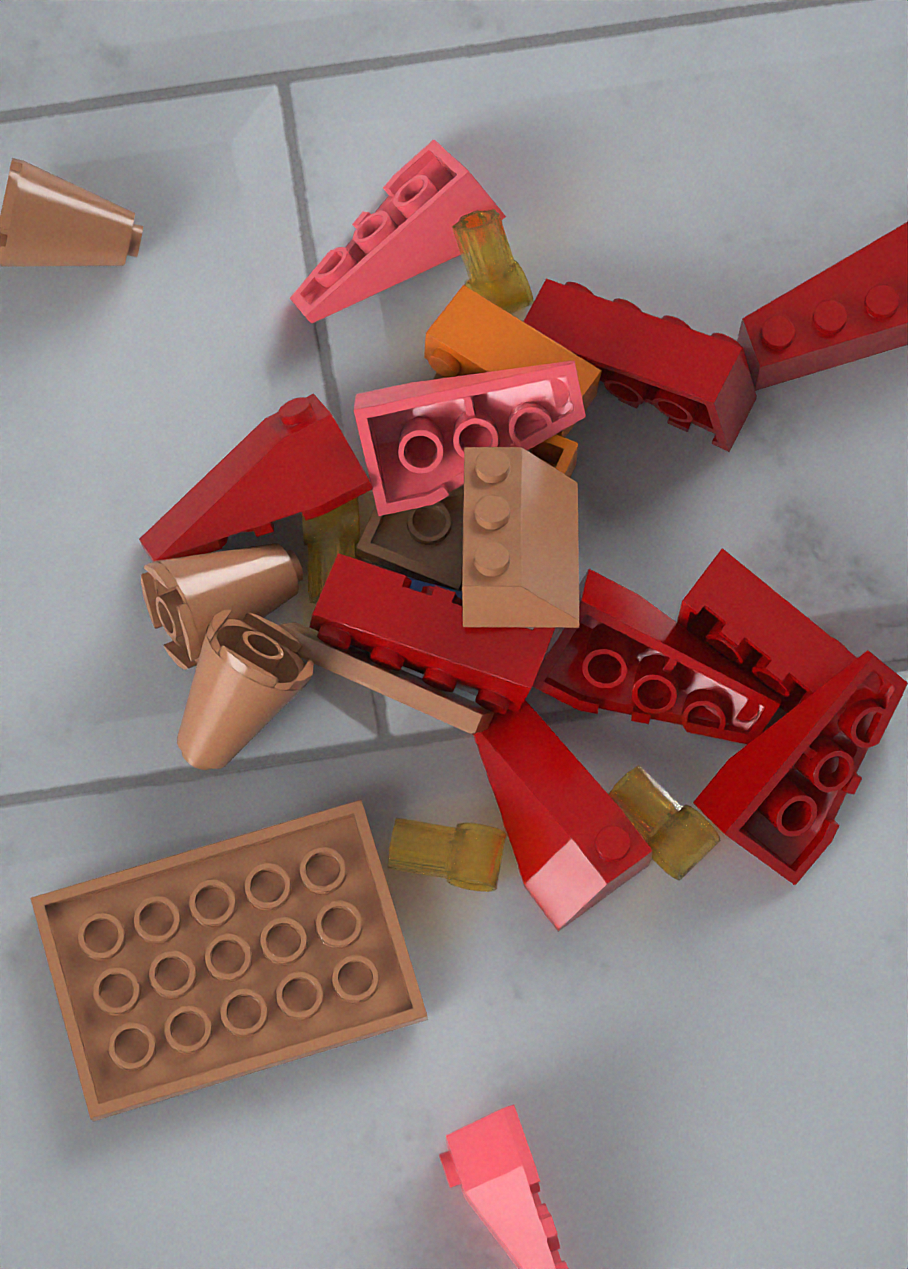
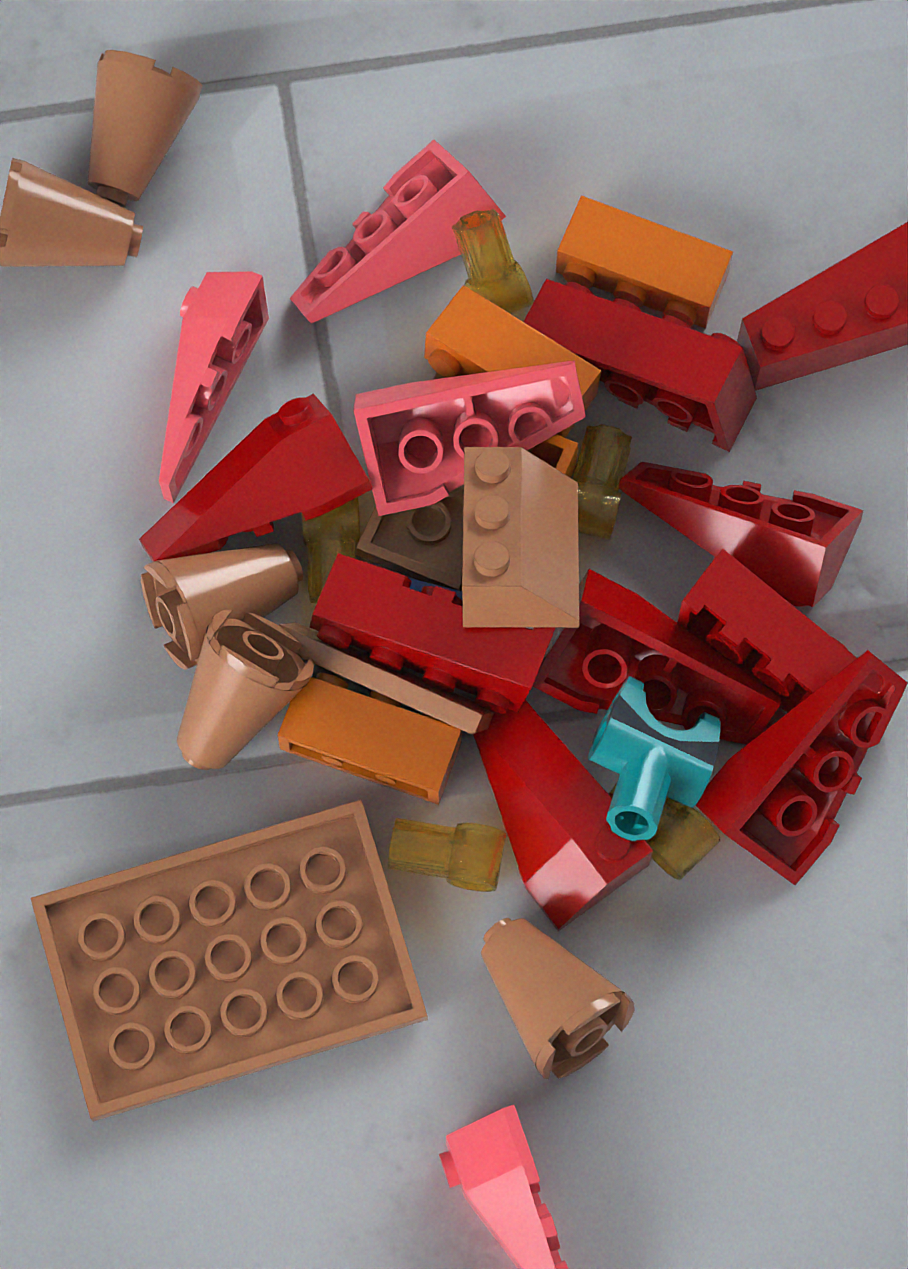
(135, 122): none -> nougat cone
(215, 342): none -> coral wedge
(370, 738): none -> orange brick
(552, 997): none -> nougat cone
(598, 476): none -> clear yellow piece
(643, 262): none -> orange brick
(651, 761): none -> teal connector
(783, 541): none -> red wedge

